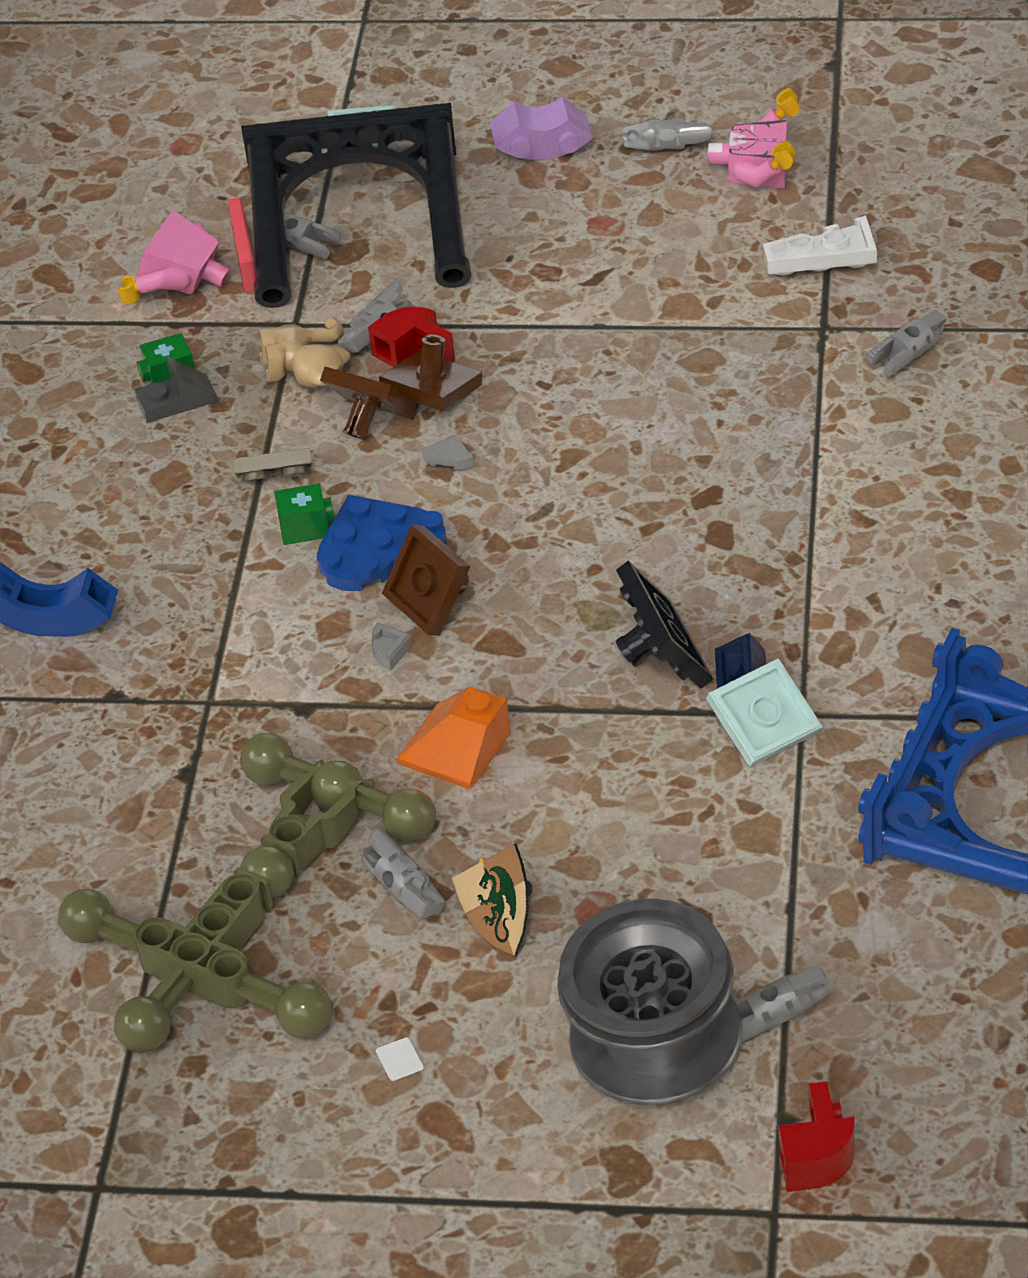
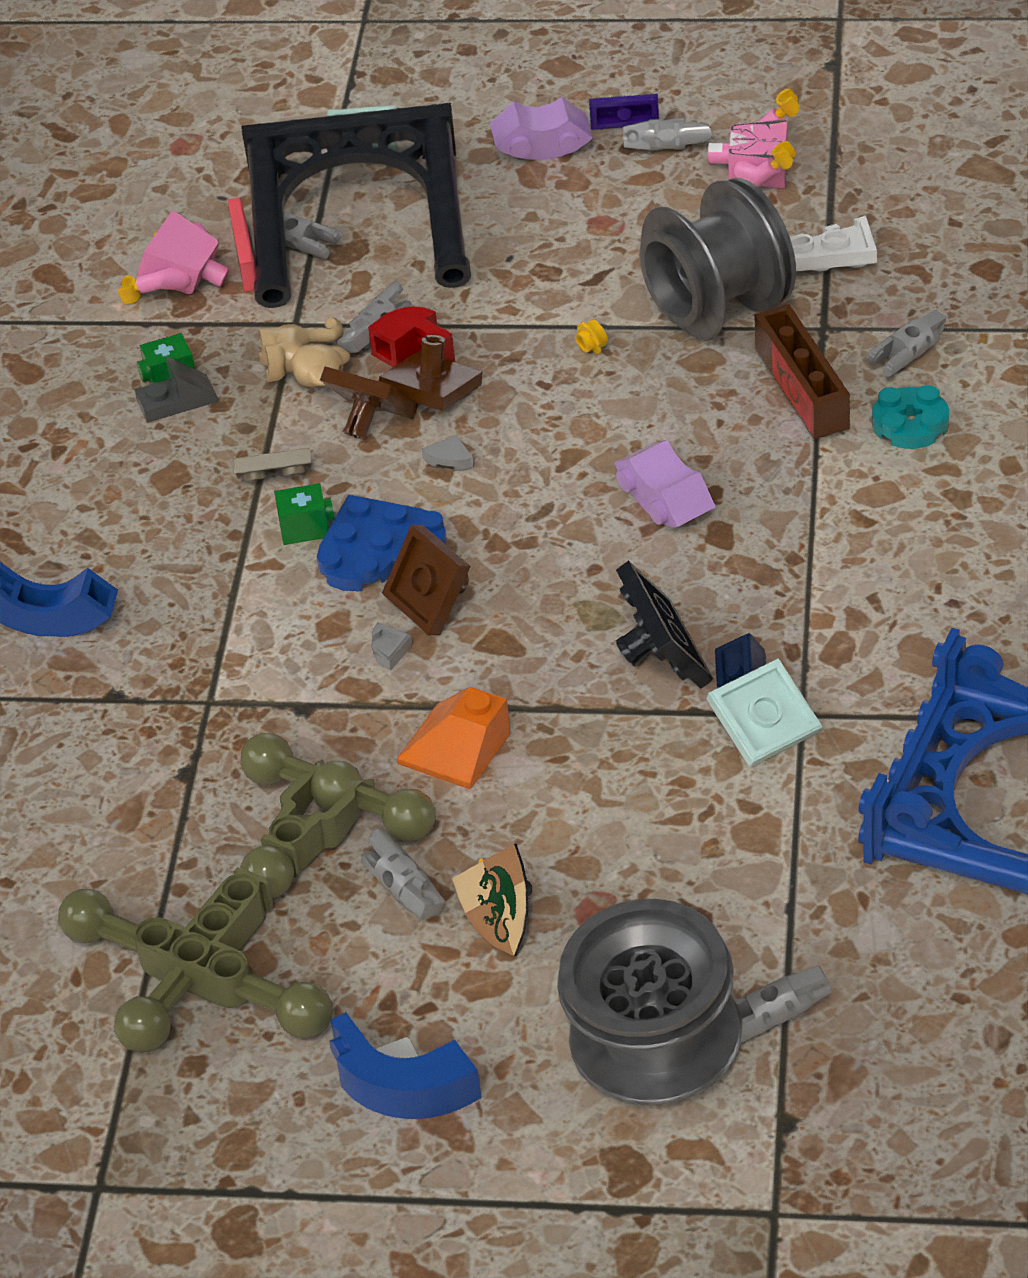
(403, 1086): none -> blue arch
(591, 337): none -> yellow plate
(622, 110): none -> dark purple slope
(664, 485): none -> lavender brick
(728, 253): none -> flat silver wheel
(802, 371): none -> reddish brown brick
(817, 1150): red brick -> none
(894, 406): none -> teal plate

